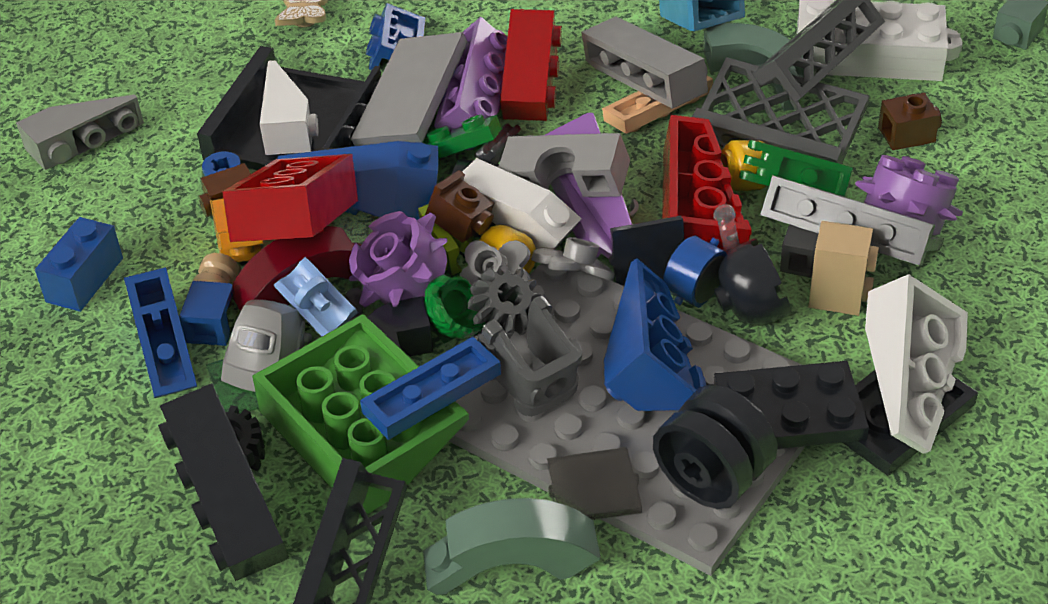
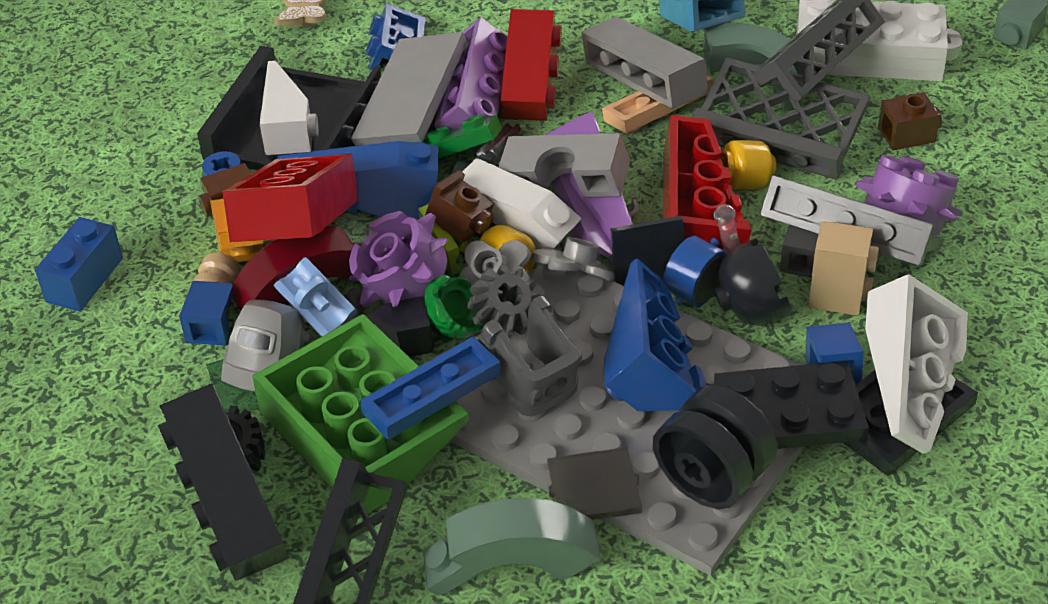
(74, 128): light grey slope -> none
(160, 332): blue slope -> none
(796, 167): green hinge -> none
(835, 344): none -> blue panel

